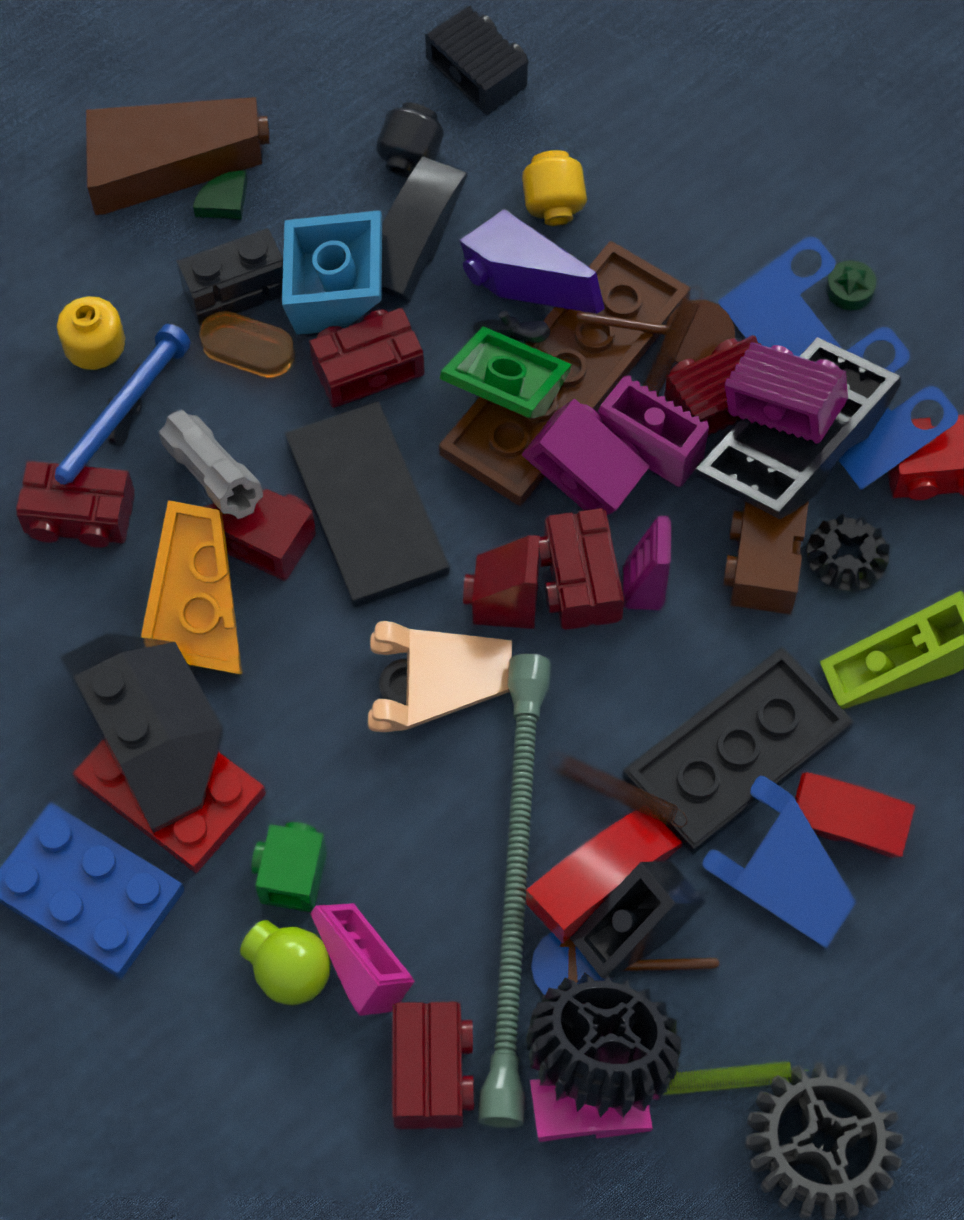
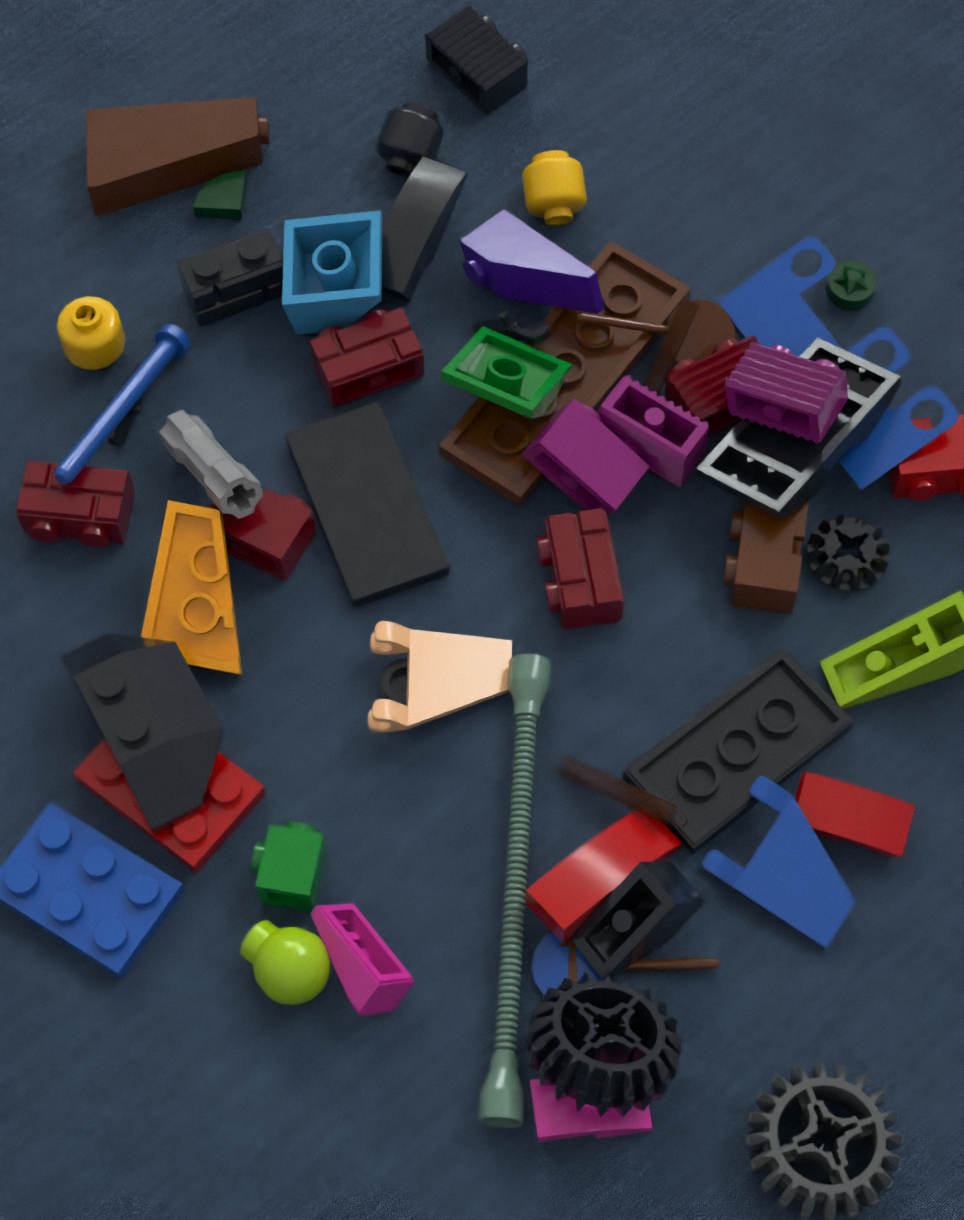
(247, 344): clear orange tile -> none
(428, 1065): dark red brick -> none
(505, 585): dark red slope -> none
(648, 568): magenta slope -> none
(772, 1067): lime piece -> none

